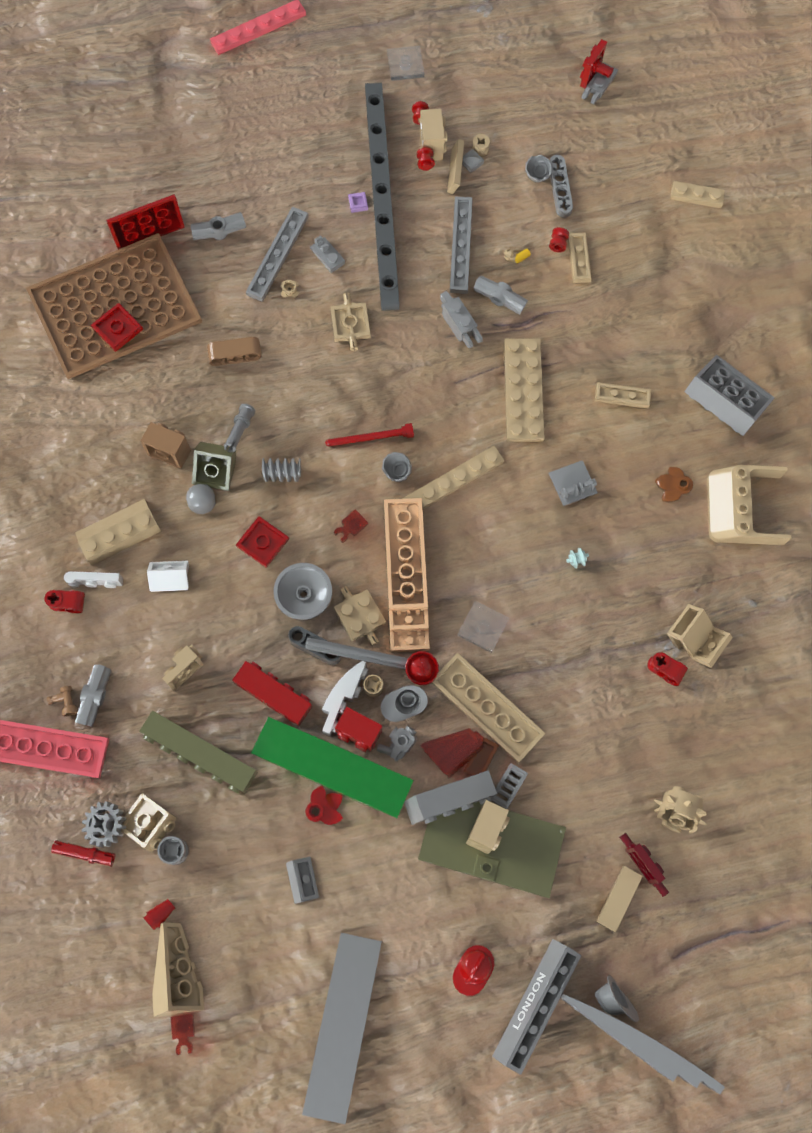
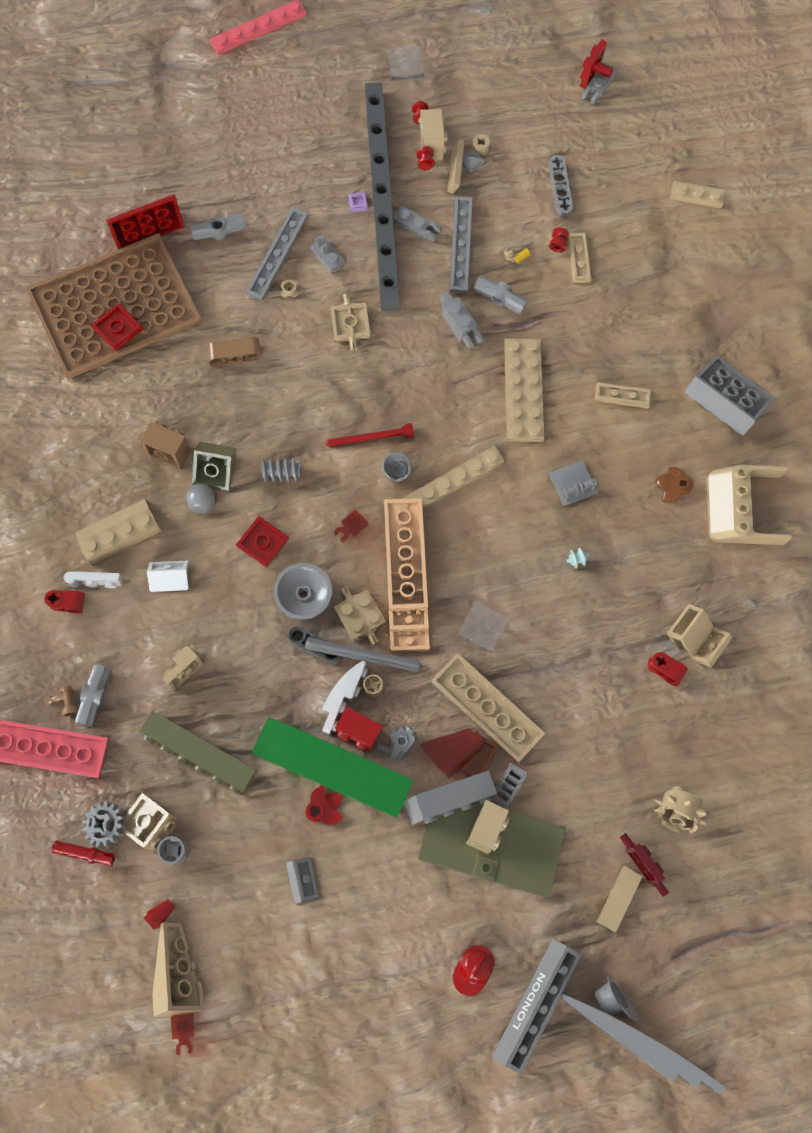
(241, 422): light grey pin -> none
(272, 693): red brick -> none
(342, 1029): light grey slope -> none
(404, 703): light grey piece -> none
(416, 224): none -> light grey hinge
(422, 668): red hat -> none
(538, 168): light grey hair -> none

